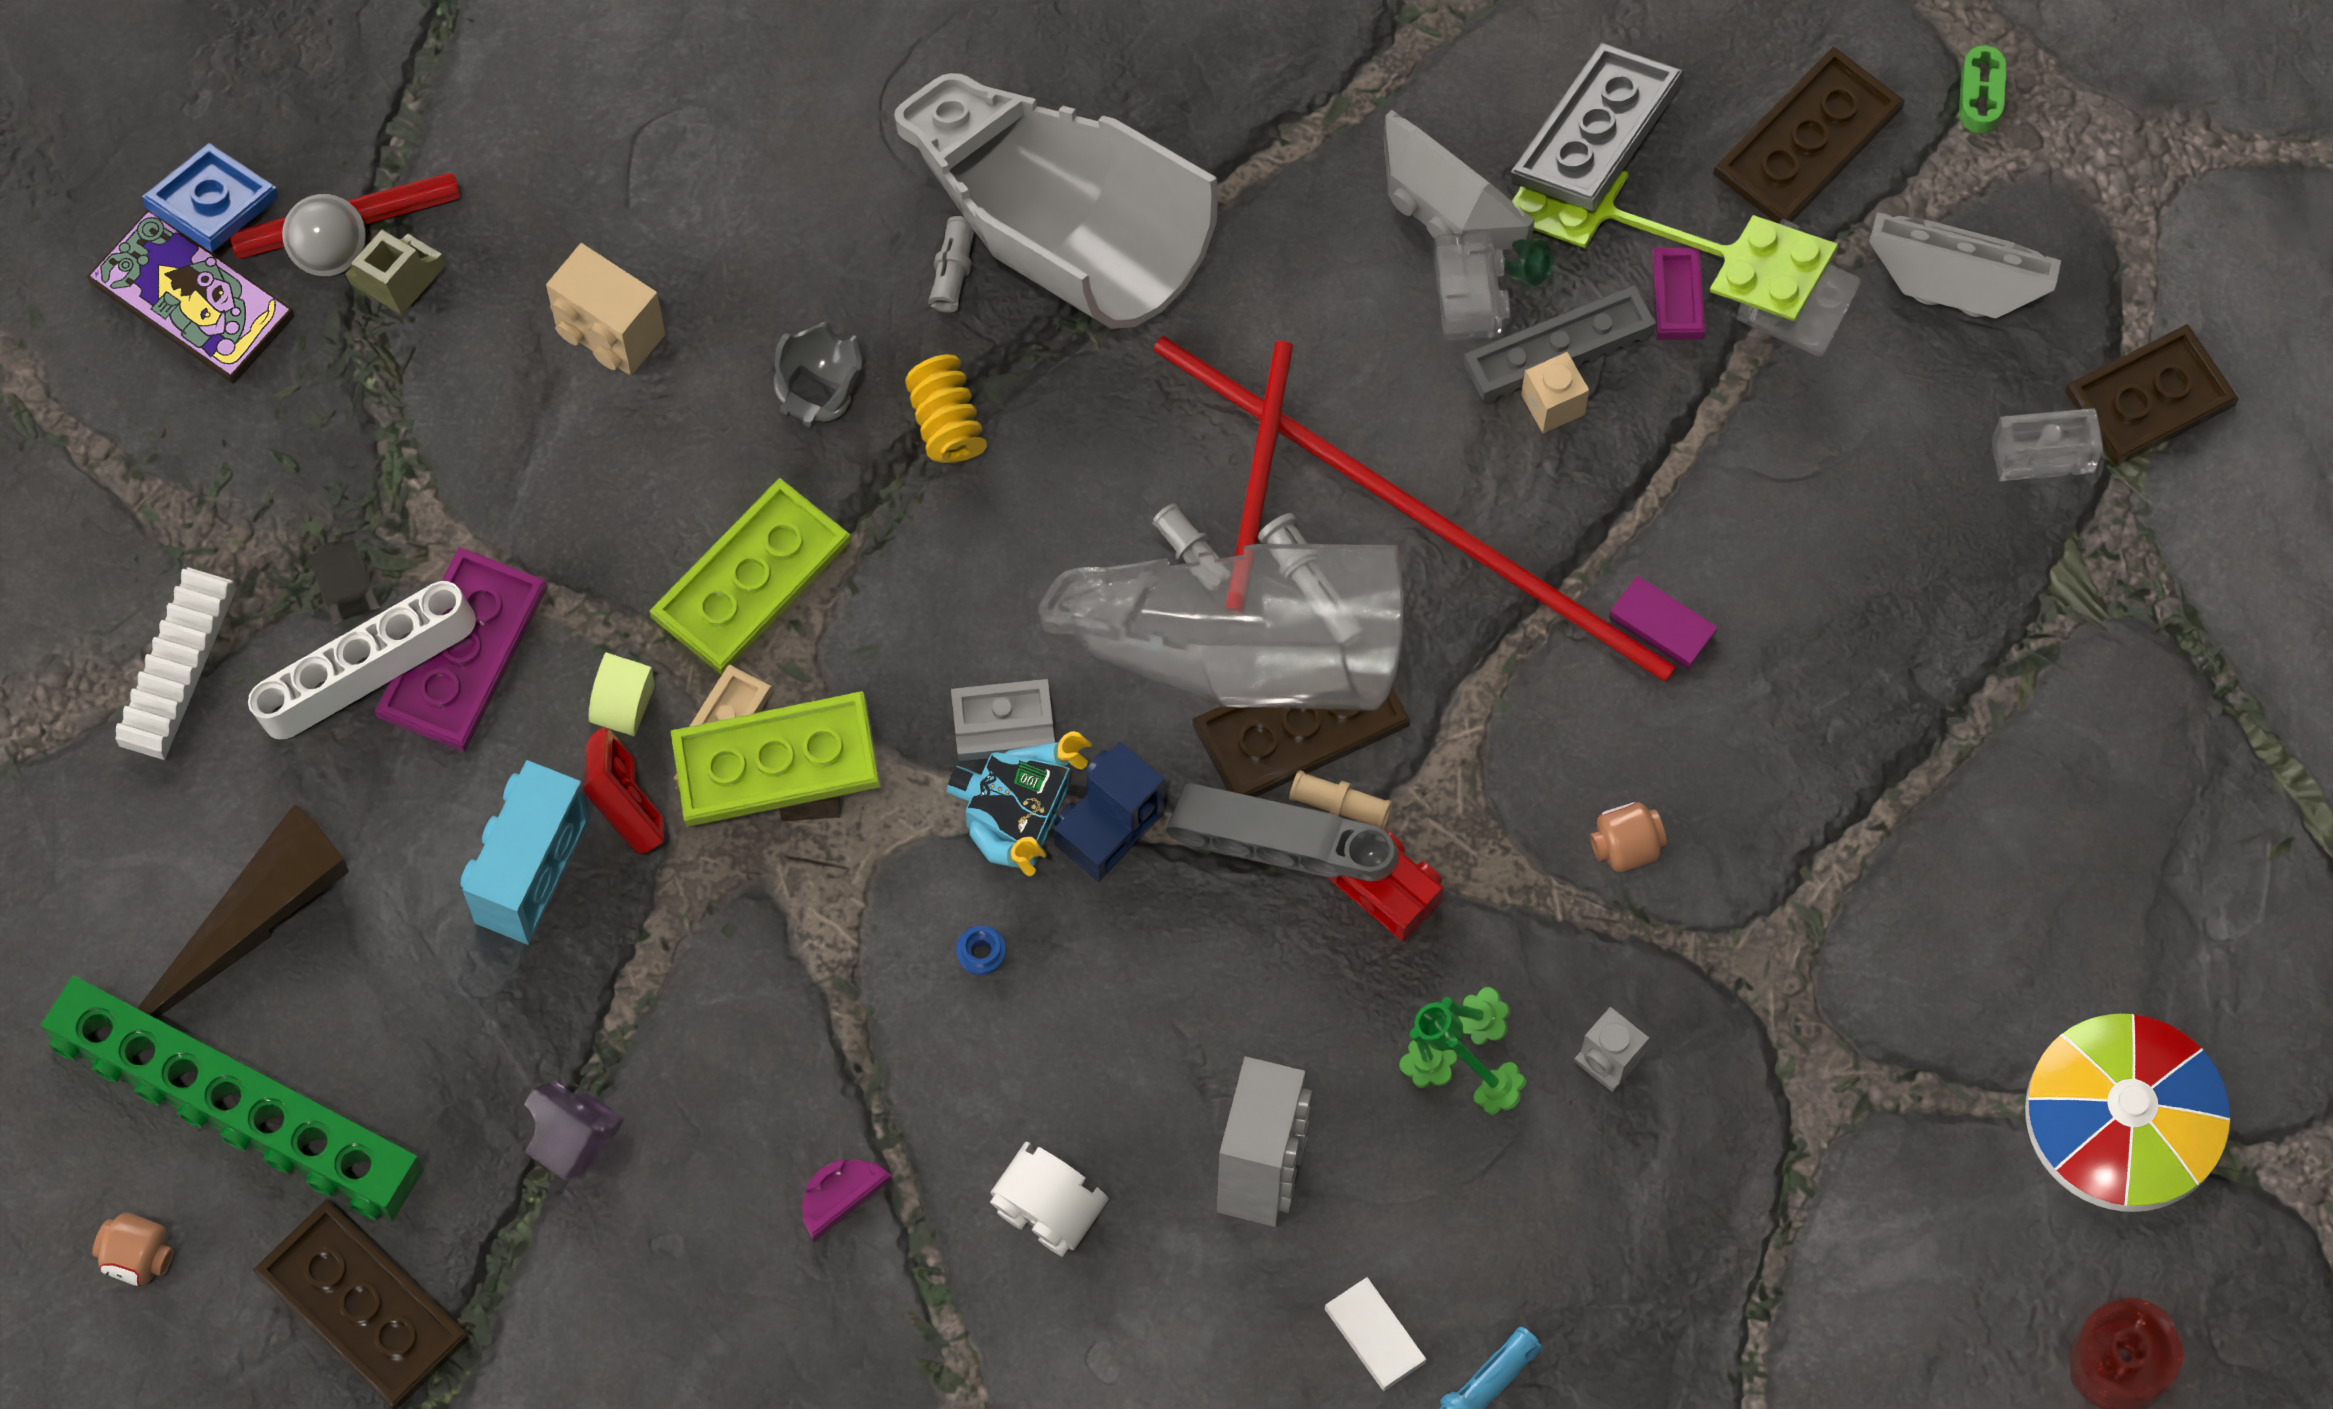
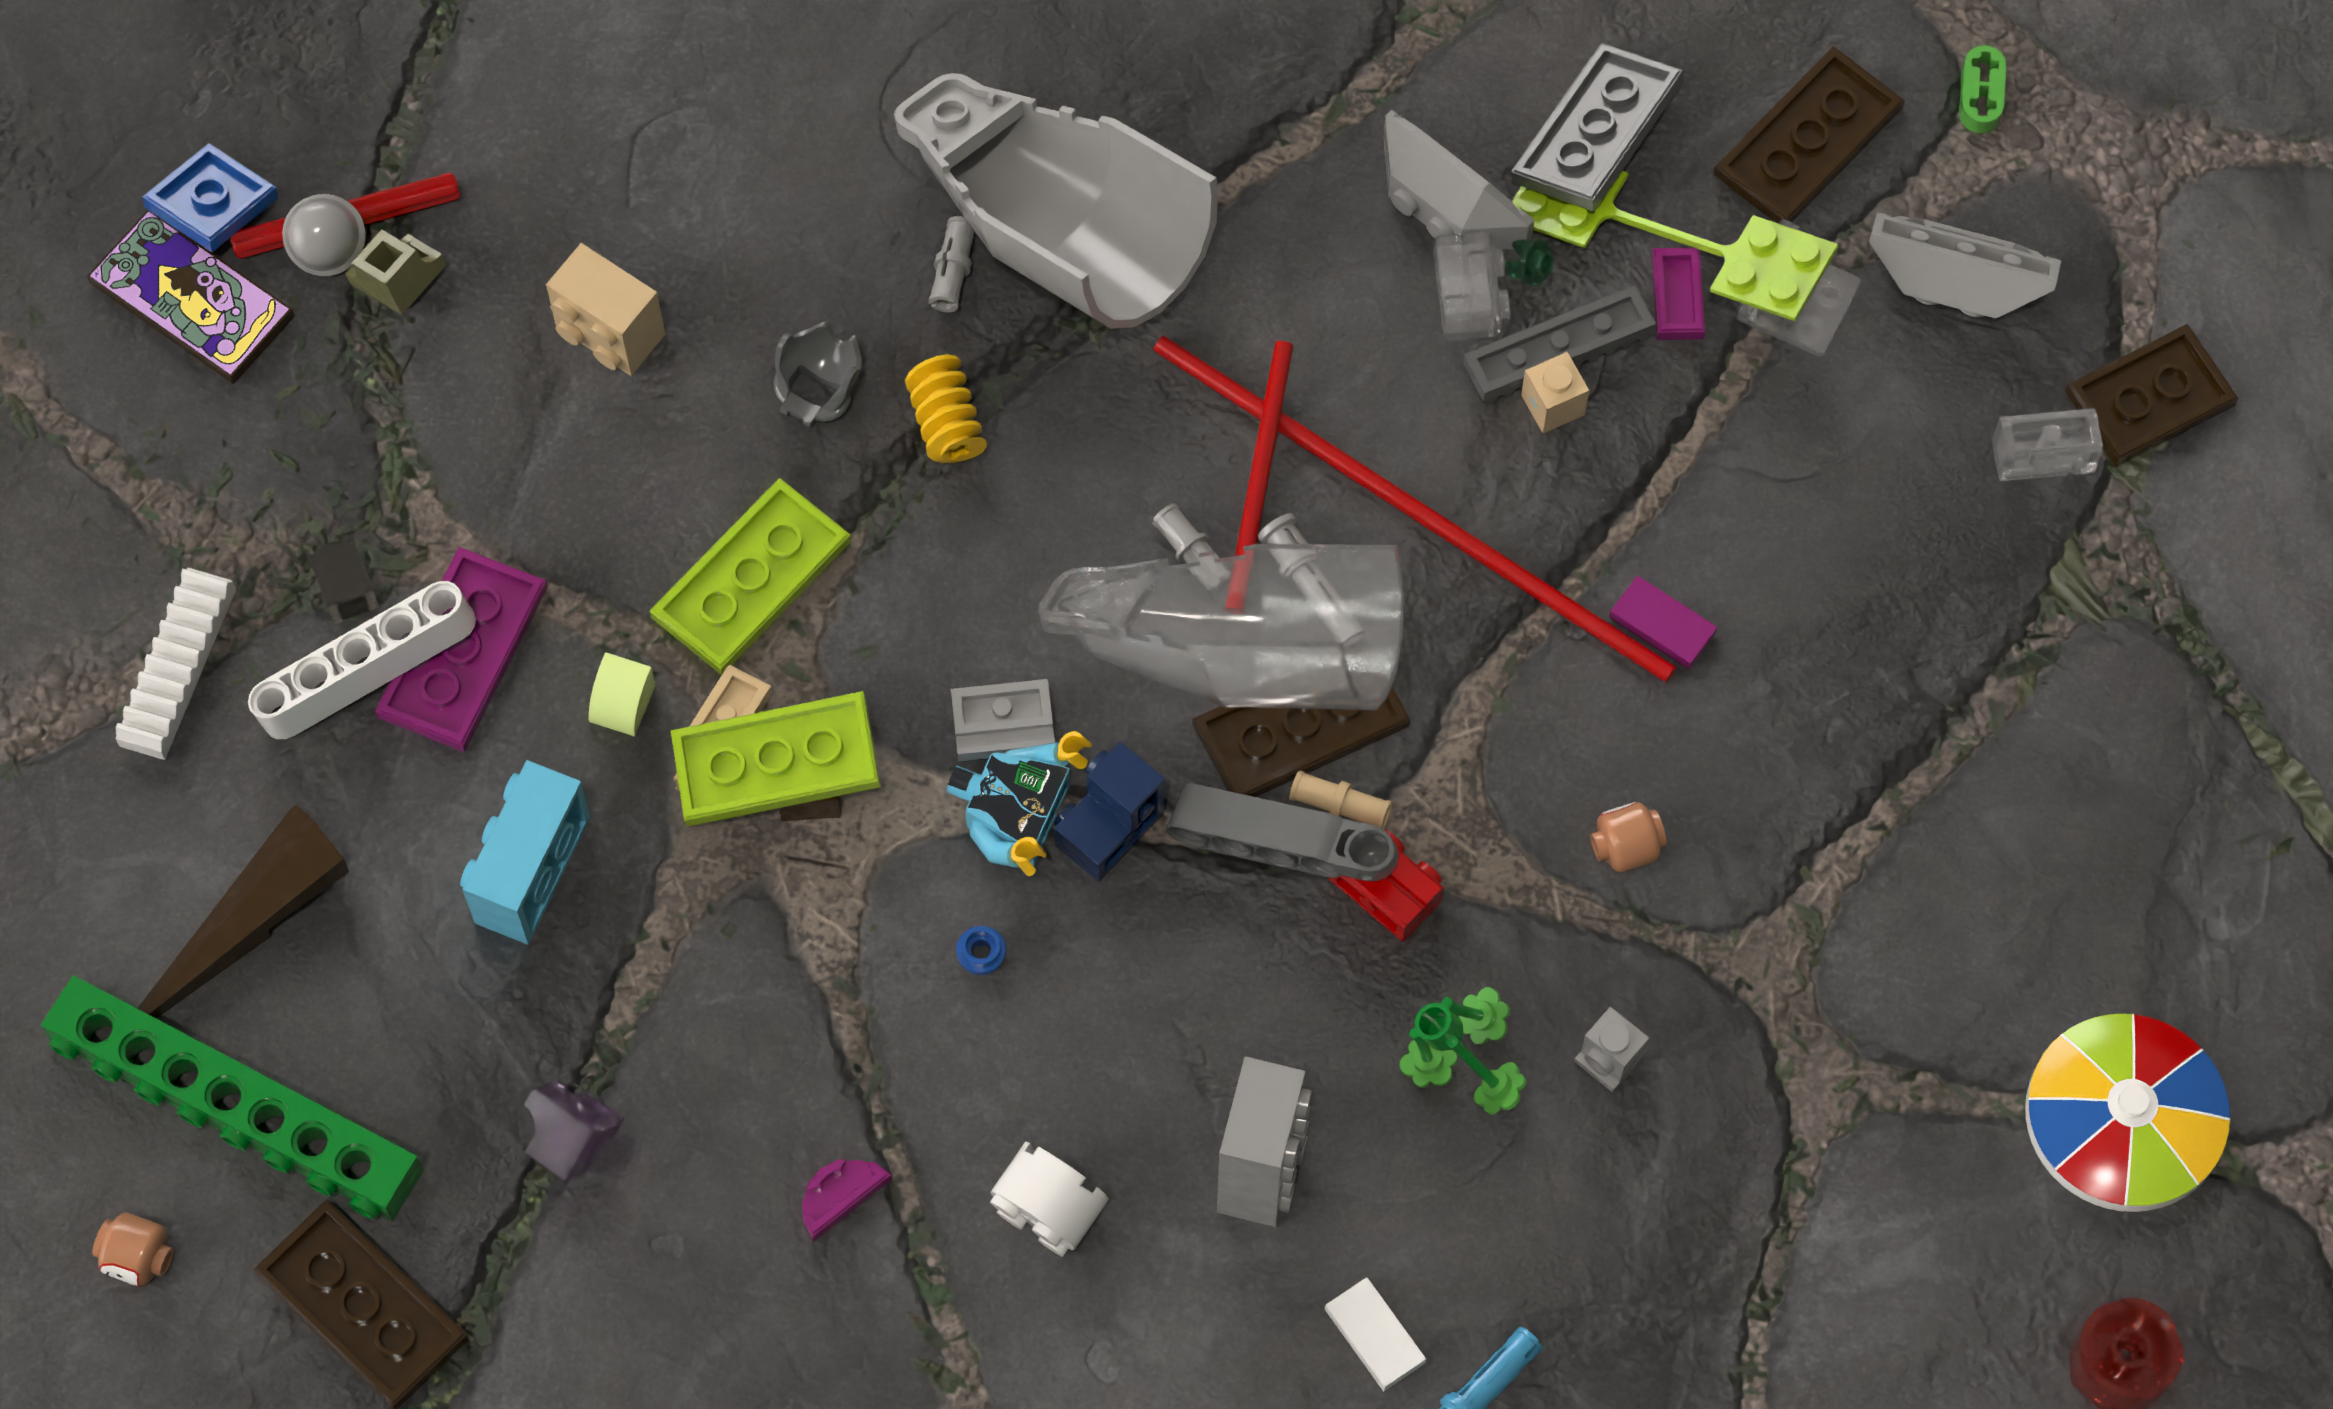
(612, 790): red brick -> none

